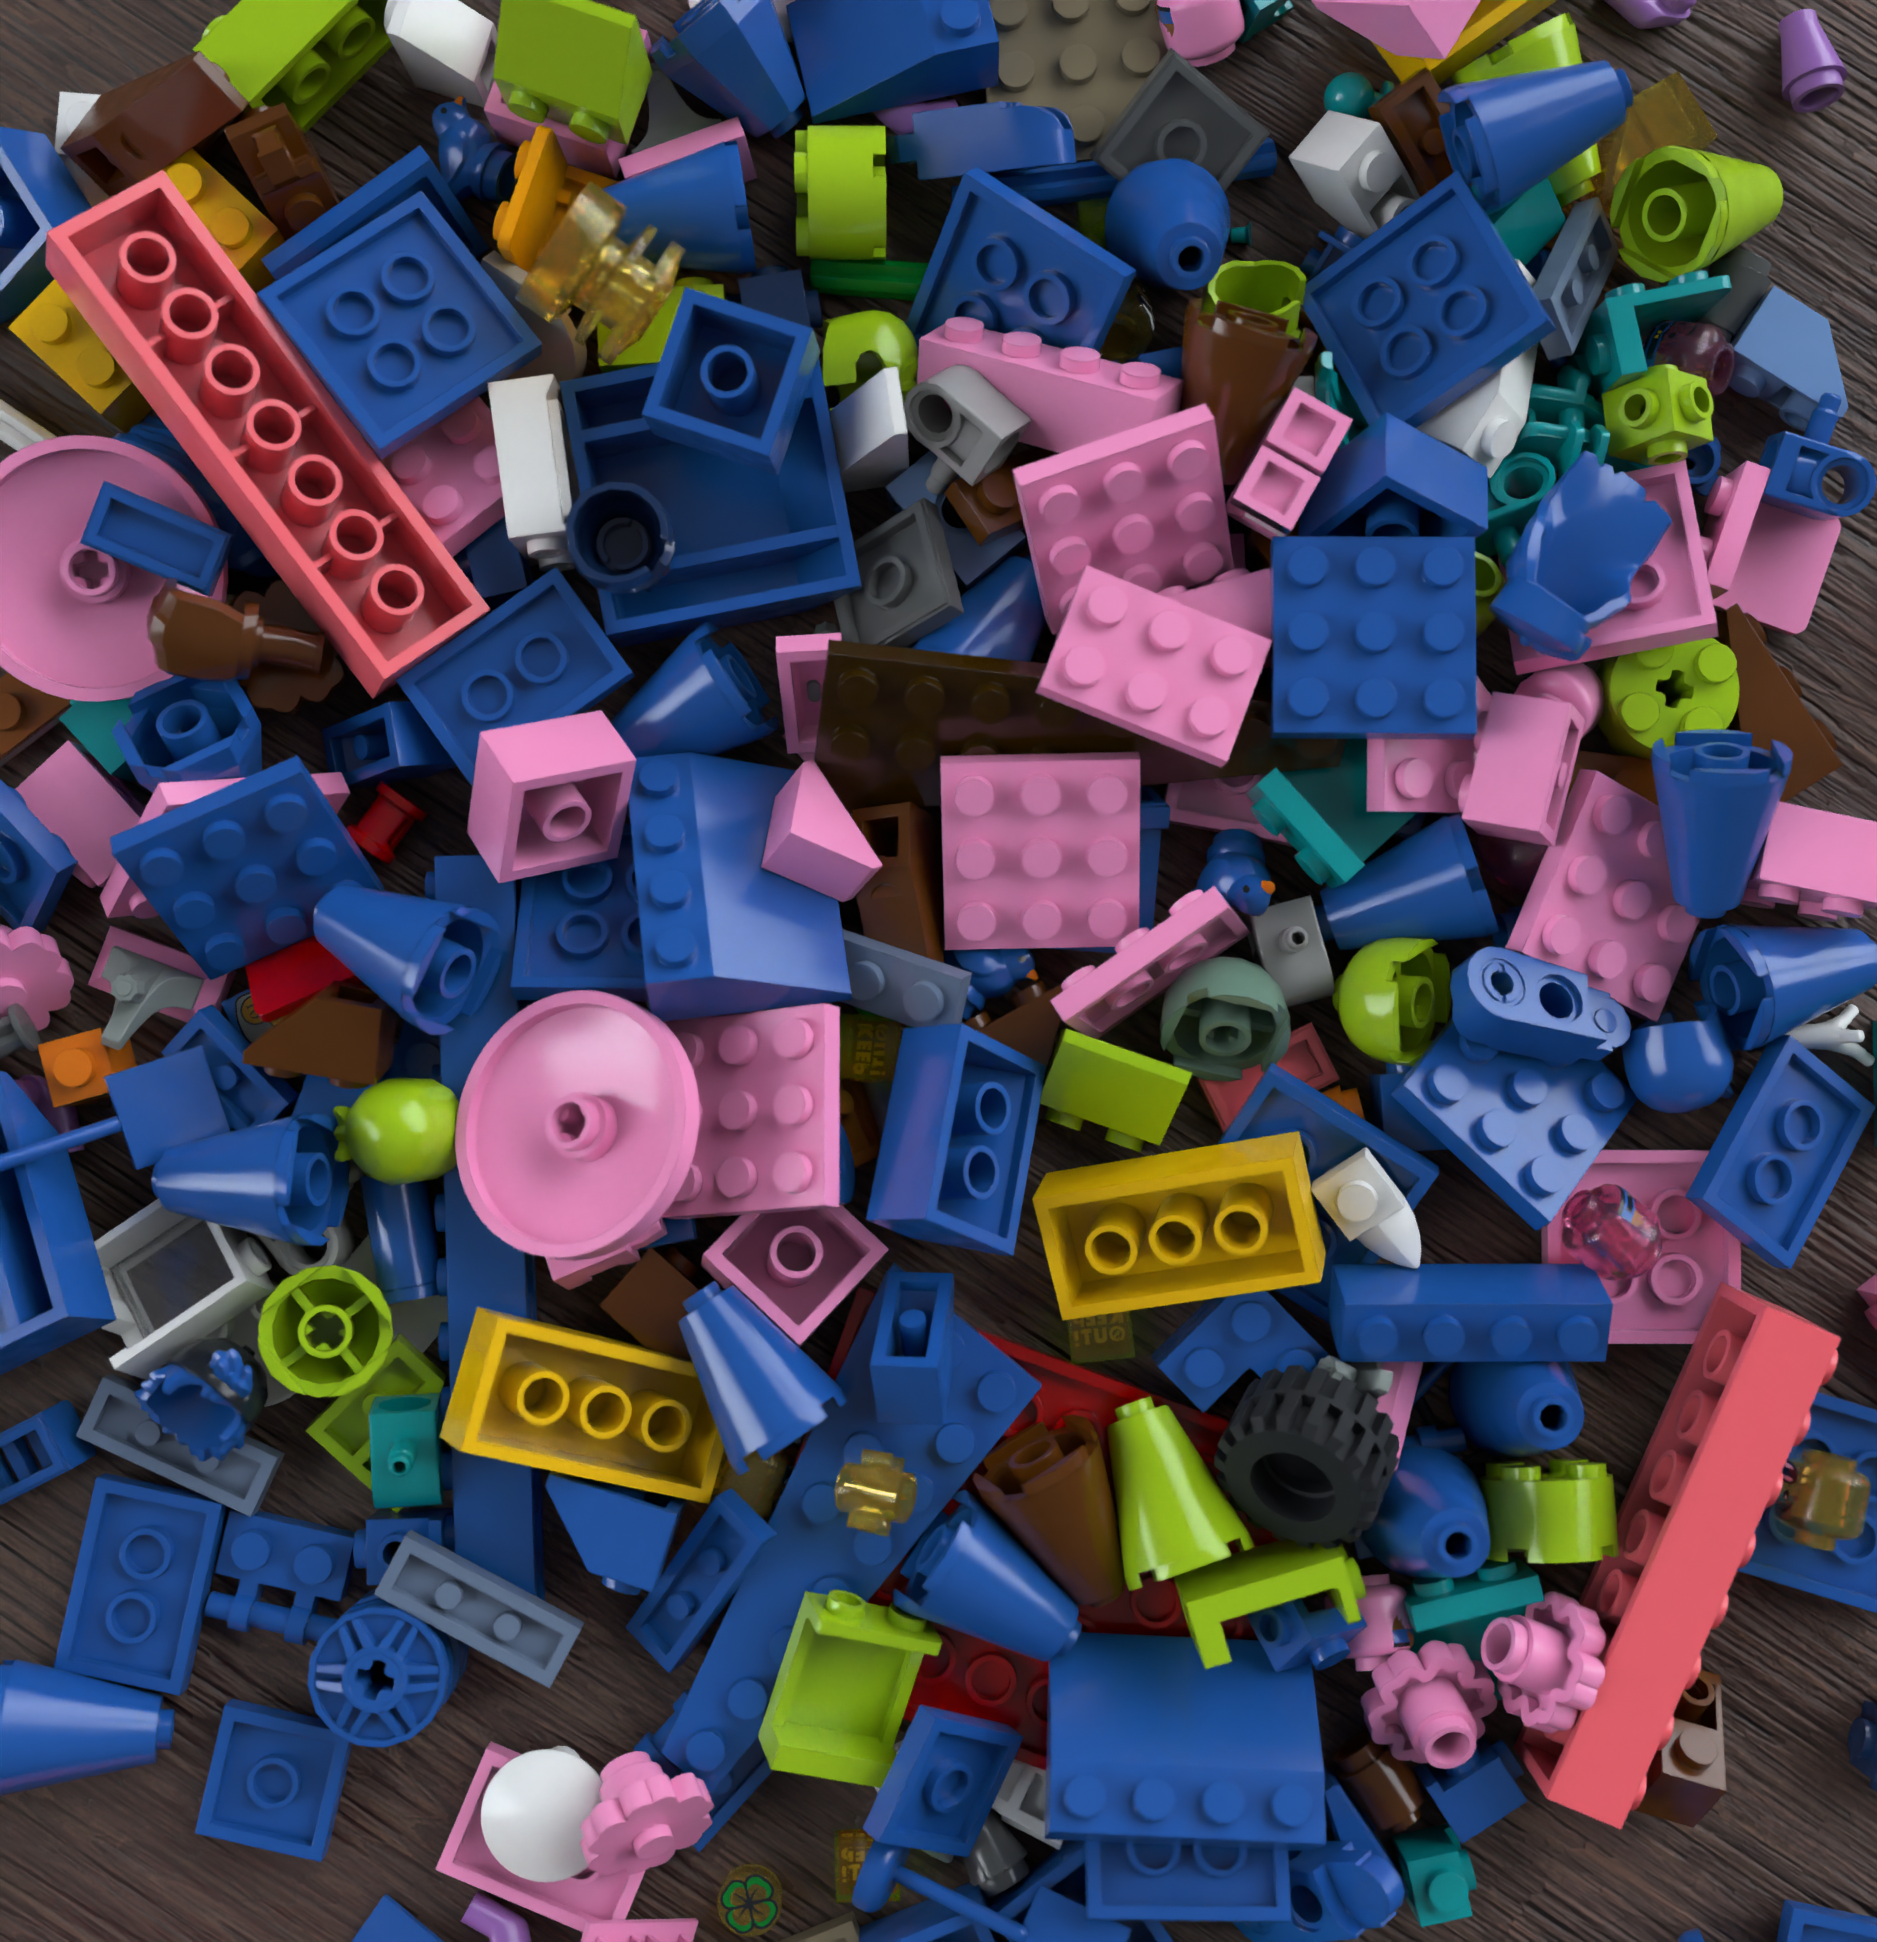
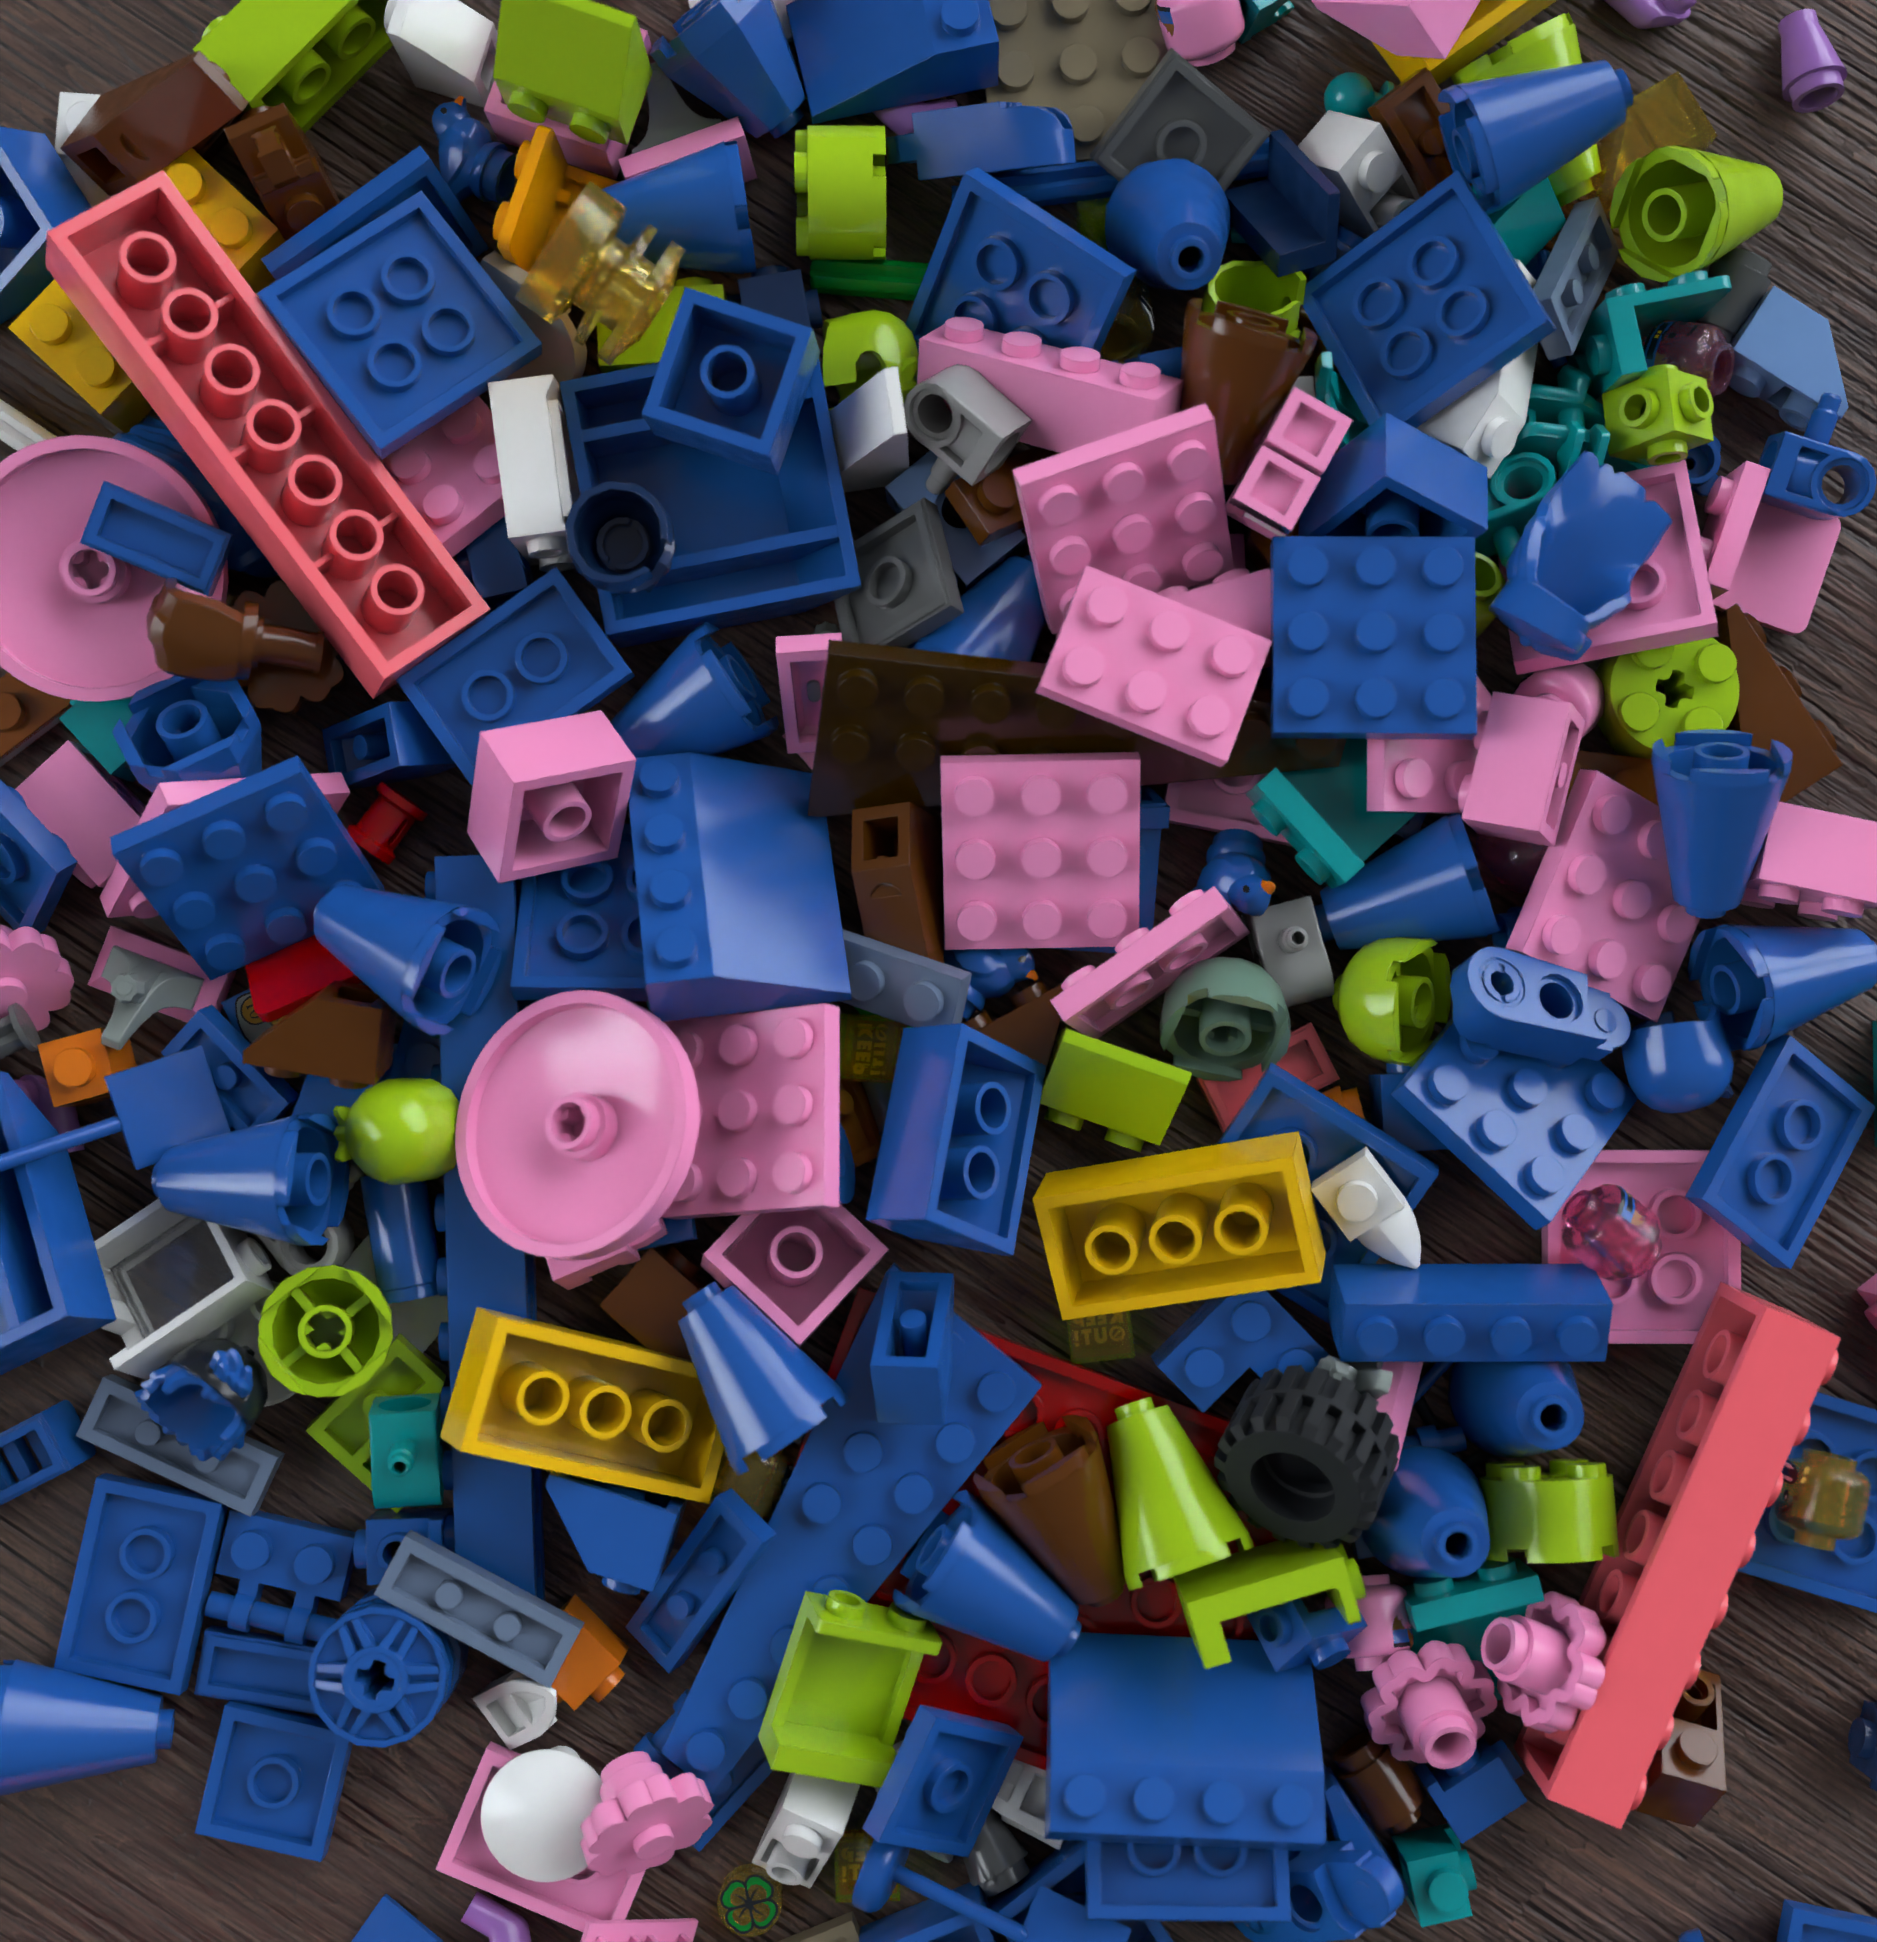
(255, 1669): none -> blue tile
(517, 1708): none -> white plate
(592, 1660): none -> orange brick
(804, 1828): none -> white slope
(816, 838): bright pink slope -> none
(875, 1492): clear yellow gear -> none
(1290, 214): none -> dark blue panel
(1834, 1036): white bar -> none

